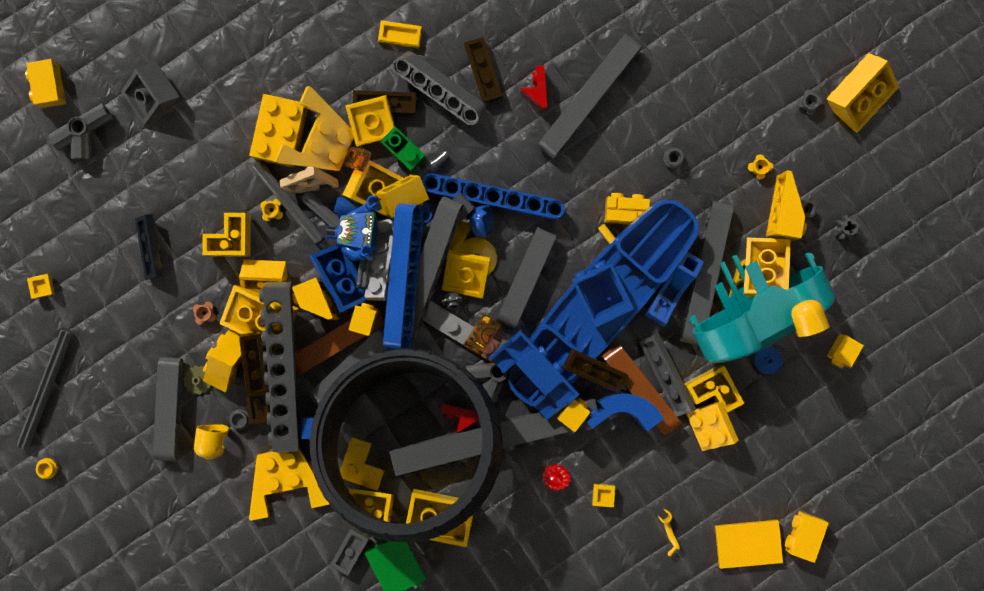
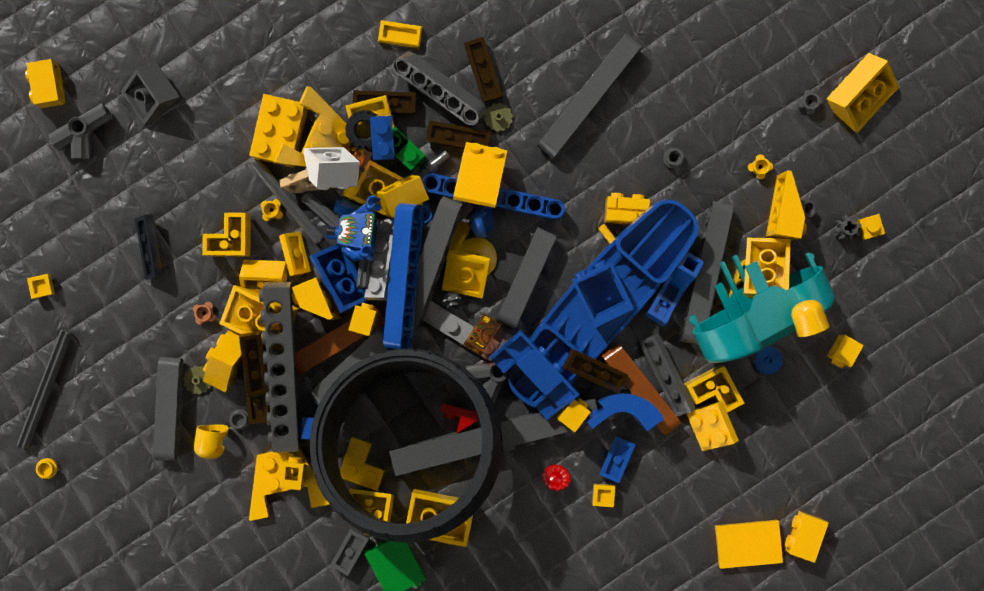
(289, 480): none -> yellow brick
(294, 253): none -> yellow plate
(331, 167): none -> white slope
(357, 141): none -> black tyre
(382, 137): none -> blue plate
(455, 135): none -> dark brown plate
(480, 174): none -> yellow slope
(498, 117): none -> olive piece
(537, 94): red slope -> none
(617, 459): none -> blue plate
(670, 534): yellow piece -> none
(871, 227): none -> yellow plate

